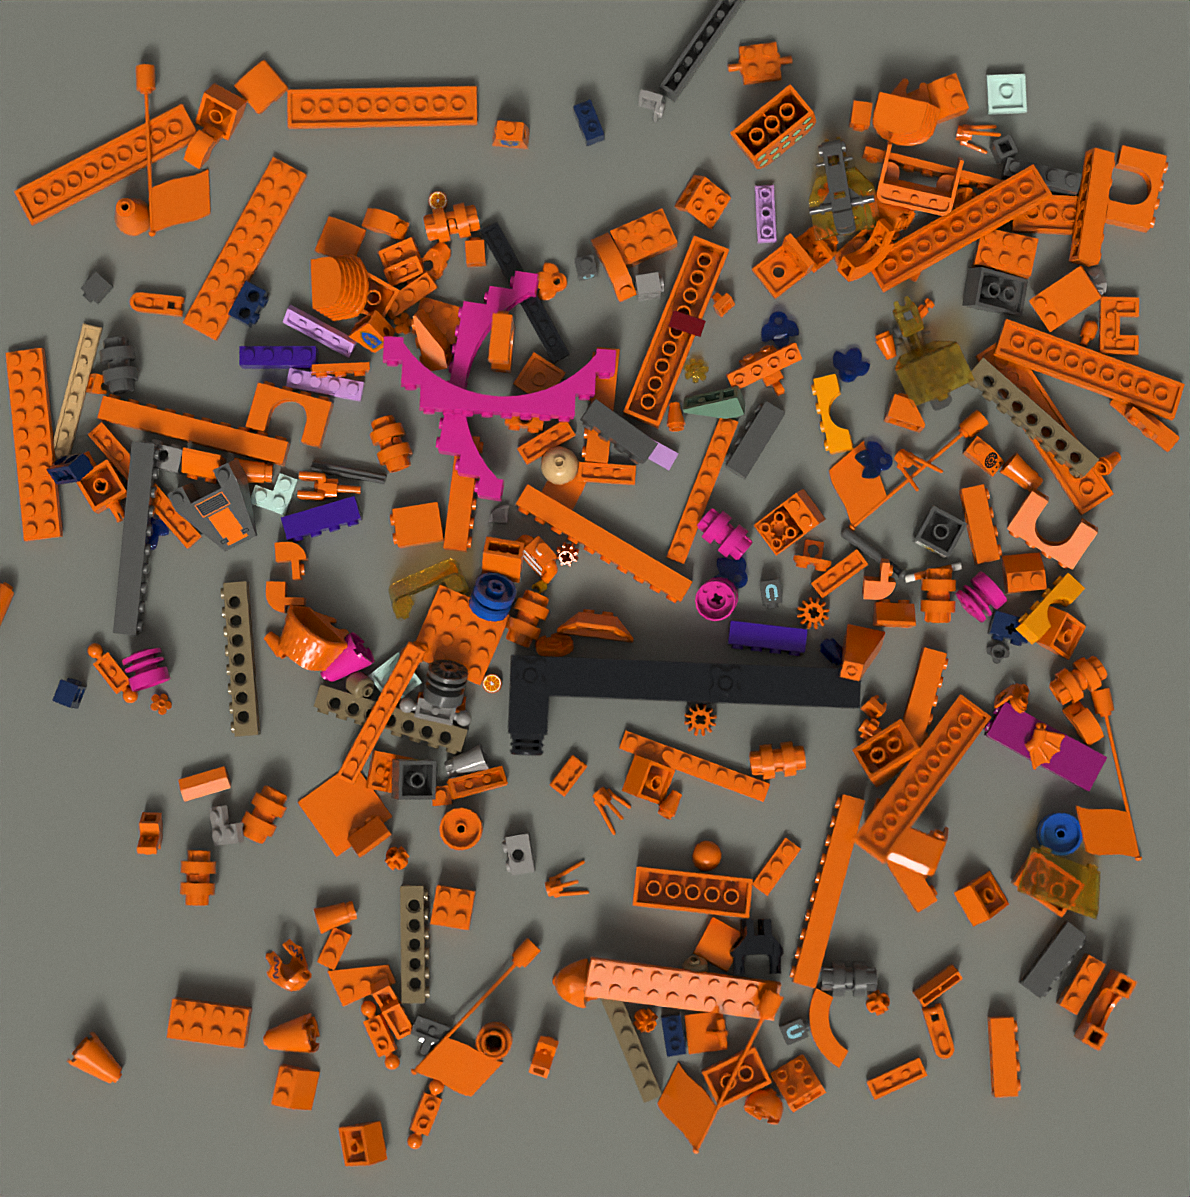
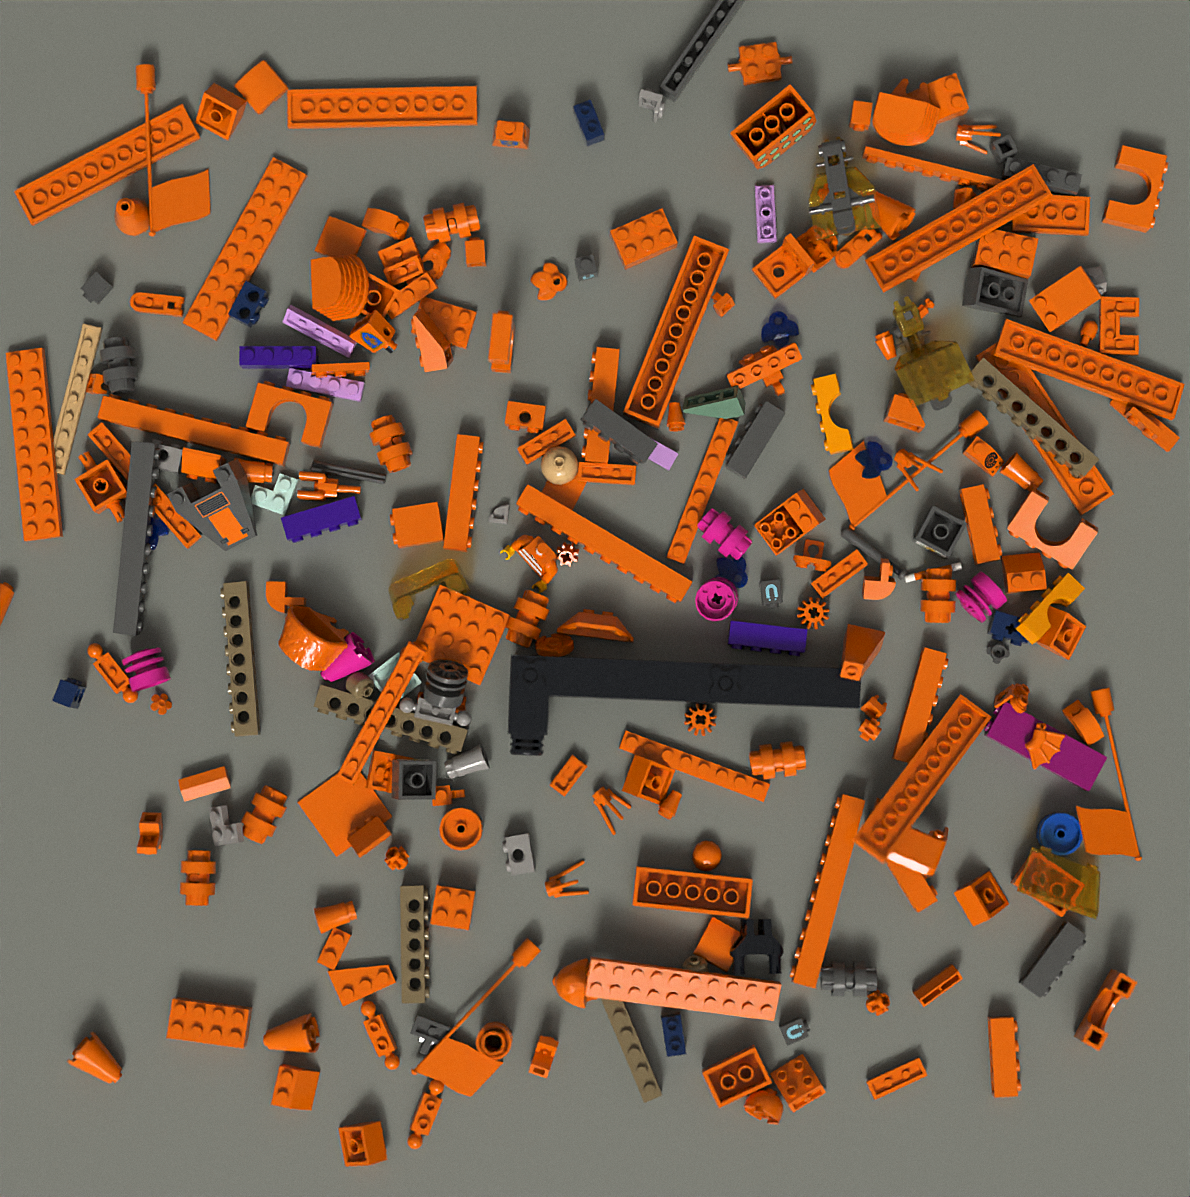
(70, 468): dark blue brick -> none
(202, 144): orange brick -> none
(272, 641): orange cone -> none
(292, 553): orange brick -> none
(292, 975): orange piece -> none
(391, 1008): orange slope -> none
(403, 324): orange plant -> none
(437, 200): orange tile -> none
(441, 396): dark pink arch -> none
(473, 328): dark pink arch -> none
(477, 782): orange plate -> none
(492, 596): blue wheel -> none
(492, 683): tile -> none
(503, 558): orange brick -> none
(532, 306): black plate -> none
(538, 375): orange plate -> none
(614, 266): orange arch -> none
(645, 1020): orange gear -> none
(649, 286): light grey brick -> none
(686, 323): dark red sticker -> none
(689, 1104): orange flag -> none
(696, 374): clear yellow plant -> none
(703, 200): orange bracket -> none
(705, 1032): orange plate -> none
(776, 866): orange plate -> none
(821, 1028): orange tile -> none
(832, 650): clear blue brick -> none
(850, 362): clear blue plate -> none
(870, 255): orange arch -> none
(886, 752): orange slope -> none
(894, 614): orange slope -> none
(914, 195): orange windscreen -> none
(939, 1031): orange plate -> none
(1006, 94): light aqua plate -> none
(1085, 675): orange piece -> none
(1085, 978): orange arch -> none
(1092, 207): orange brick -> none
(1107, 463): orange cone -> none

